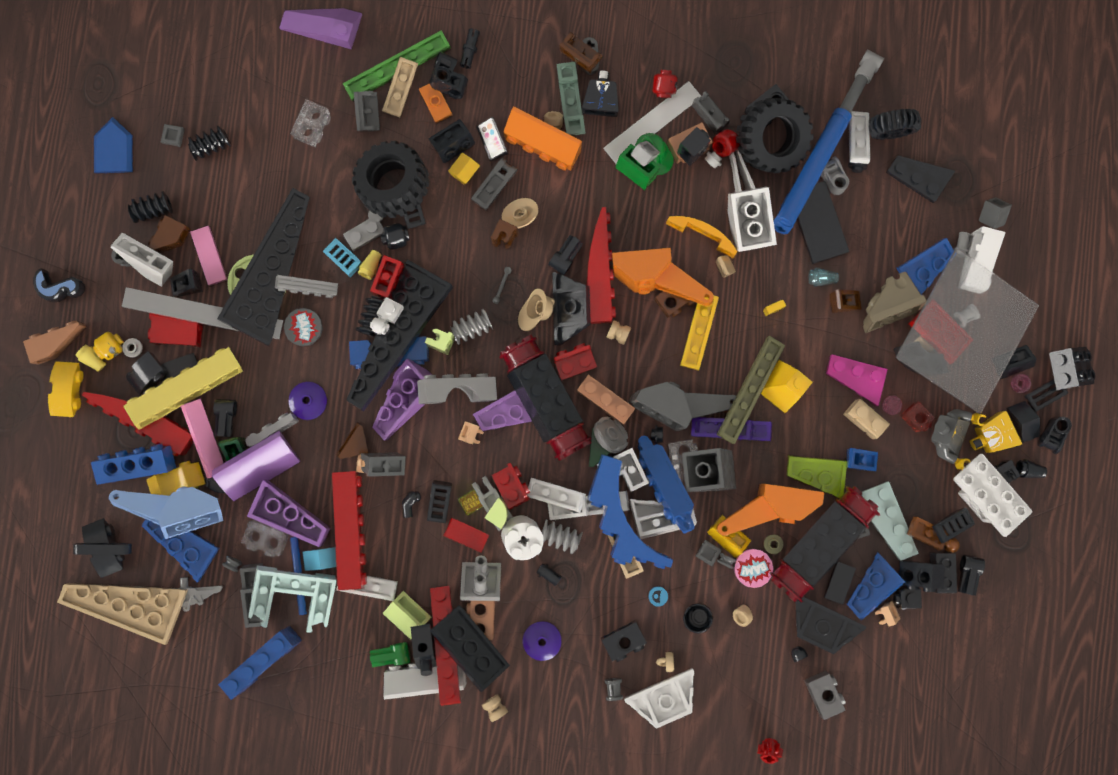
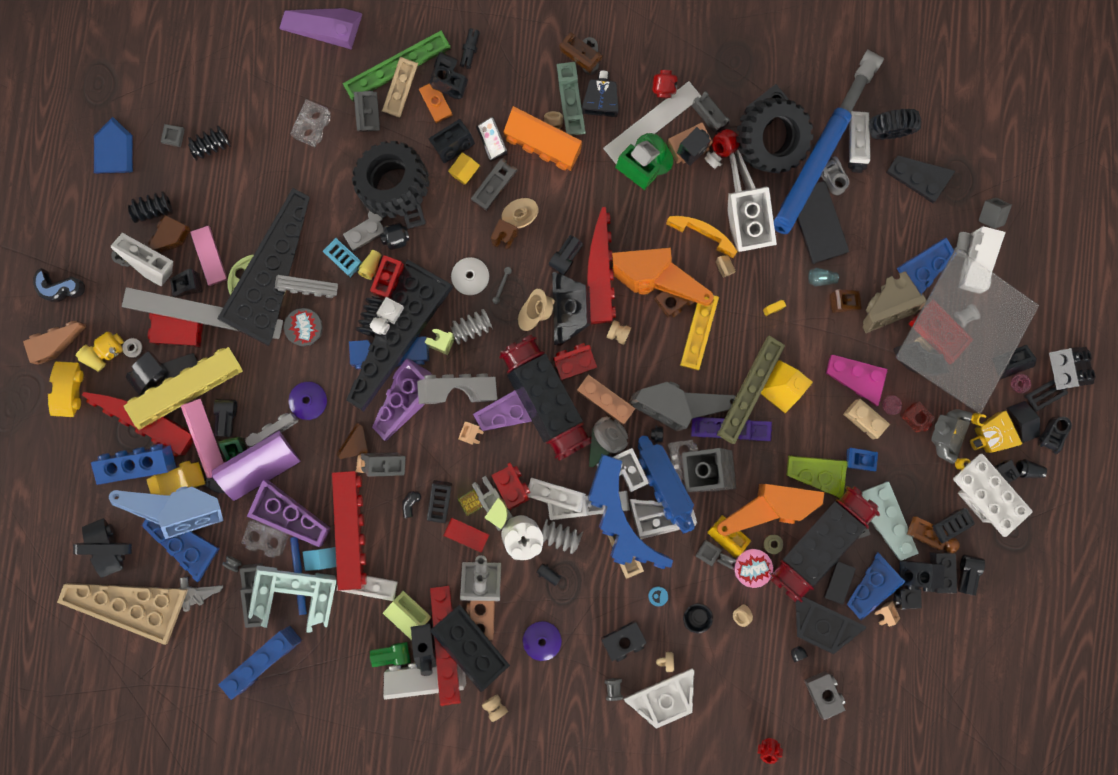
(472, 285): none -> white dish

